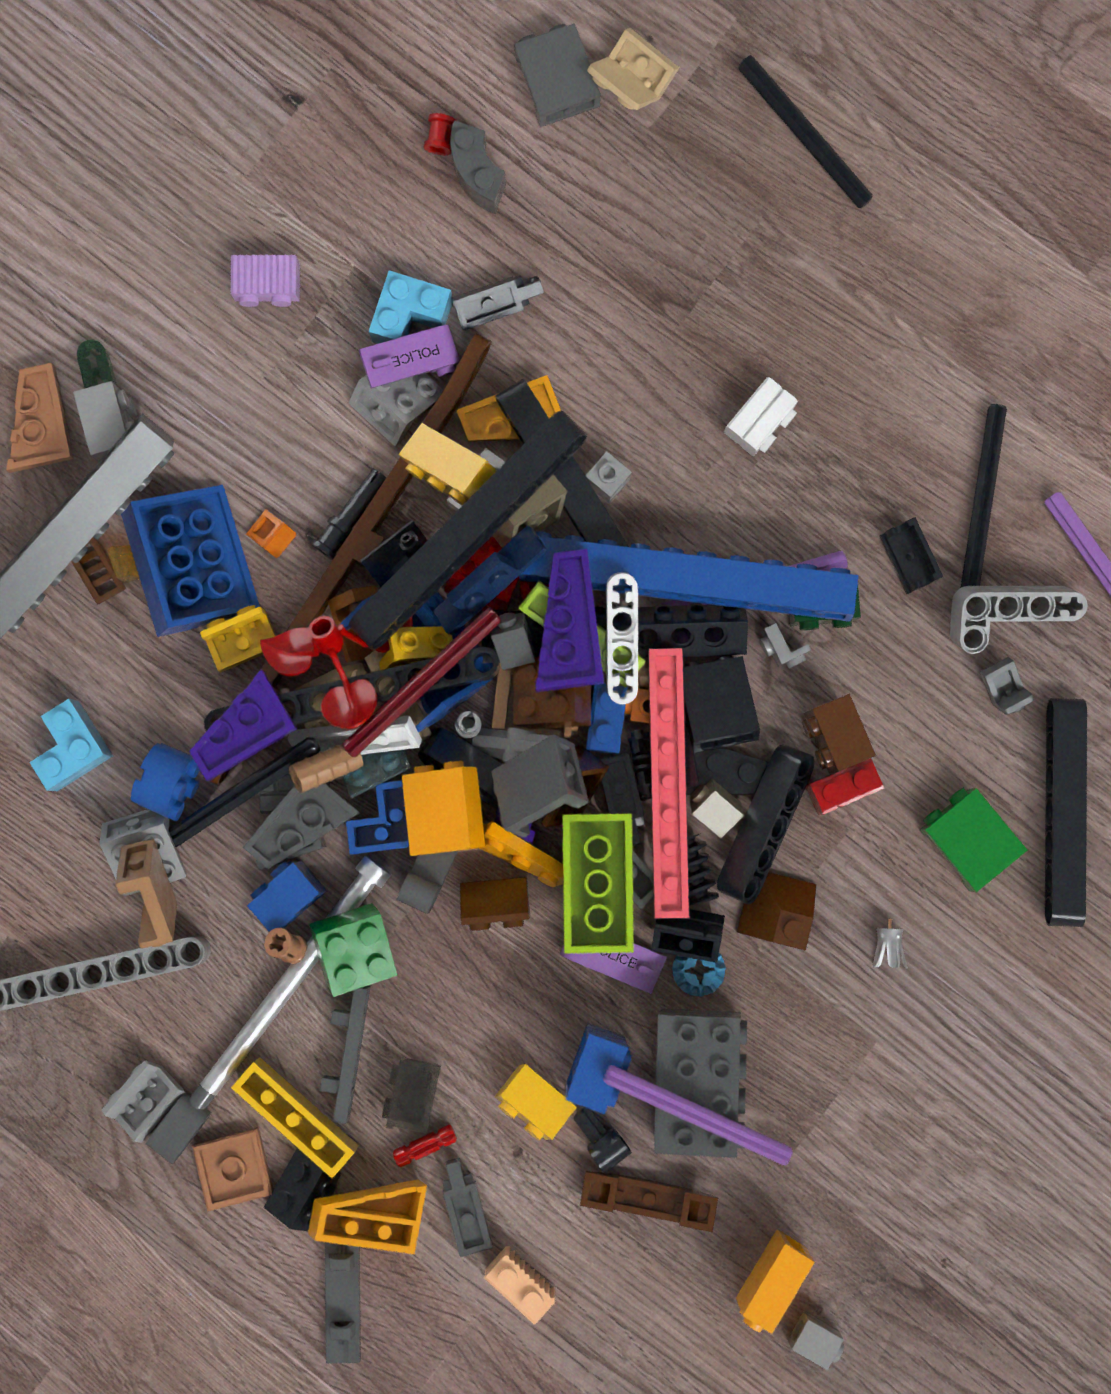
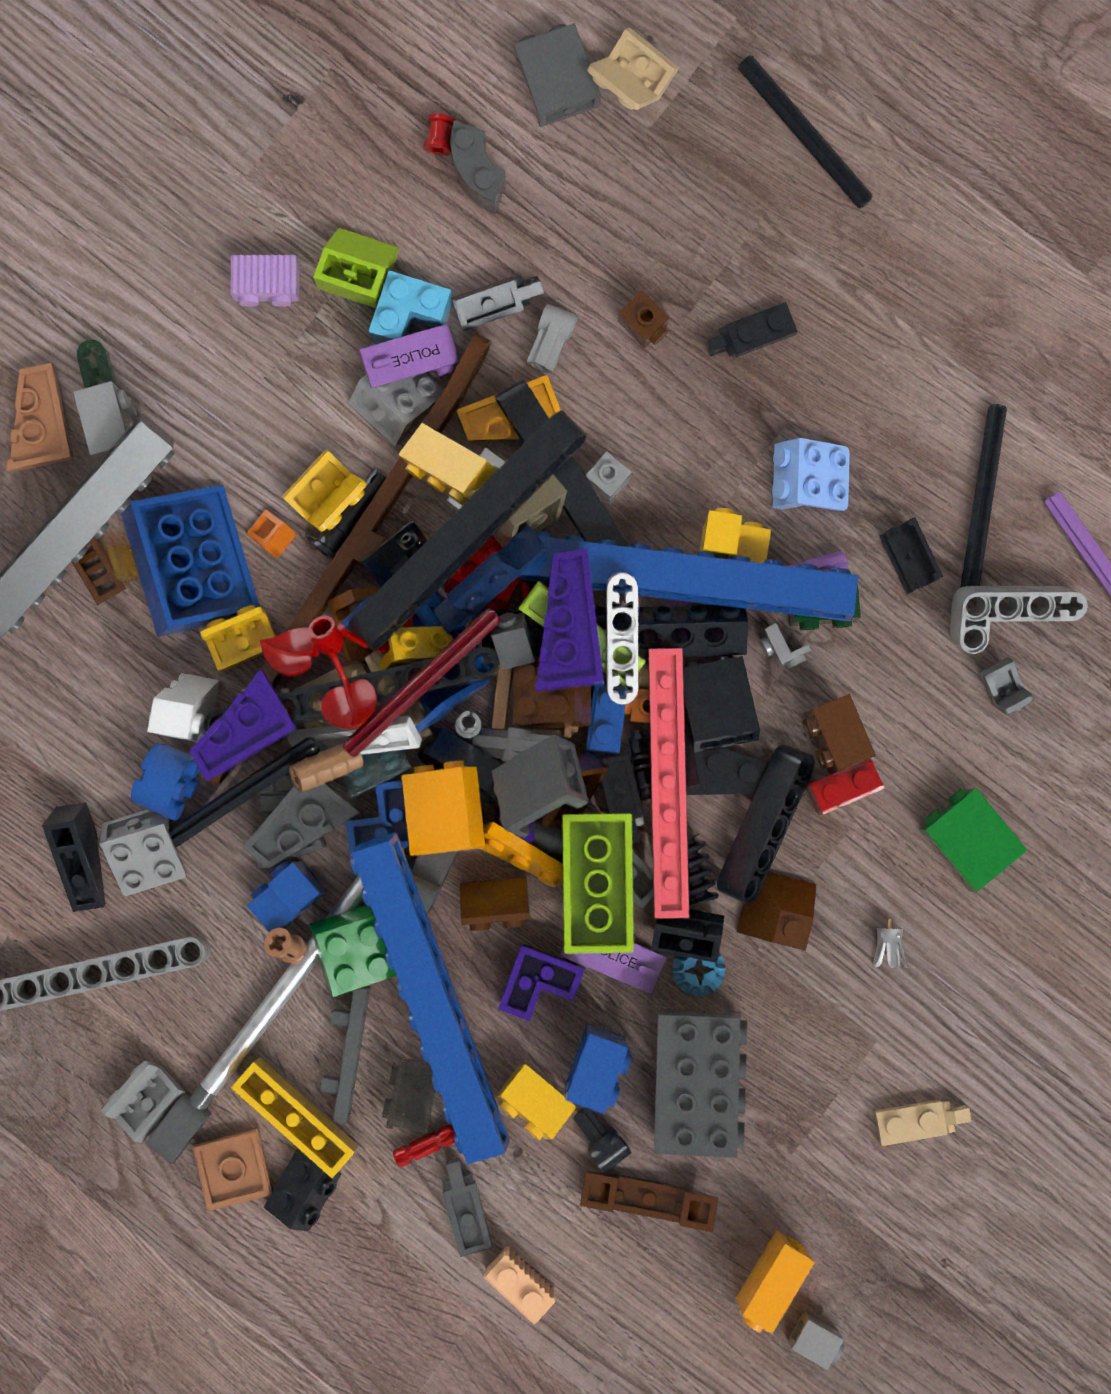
(76, 855): none -> black slope
(78, 747): medium azure brick -> none
(143, 870): medium nougat panel -> none
(183, 708): none -> white wedge
(324, 492): none -> yellow bracket
(342, 1303): dark grey hinge -> none
(355, 267): none -> lime slope
(371, 1217): light orange wedge -> none
(430, 997): none -> blue brick
(538, 971): none -> dark purple brick
(547, 839): none -> dark grey brick
(554, 330): none -> light grey piece
(644, 320): none -> reddish brown brick
(697, 1115): medium lavender axle -> none
(715, 807): brick -> none
(728, 538): none -> yellow brick
(753, 332): none -> black hinge
(761, 416): white brick -> none
(810, 475): none -> light blue bracket
(919, 1121): none -> tan hinge
(1066, 812): black beam -> none

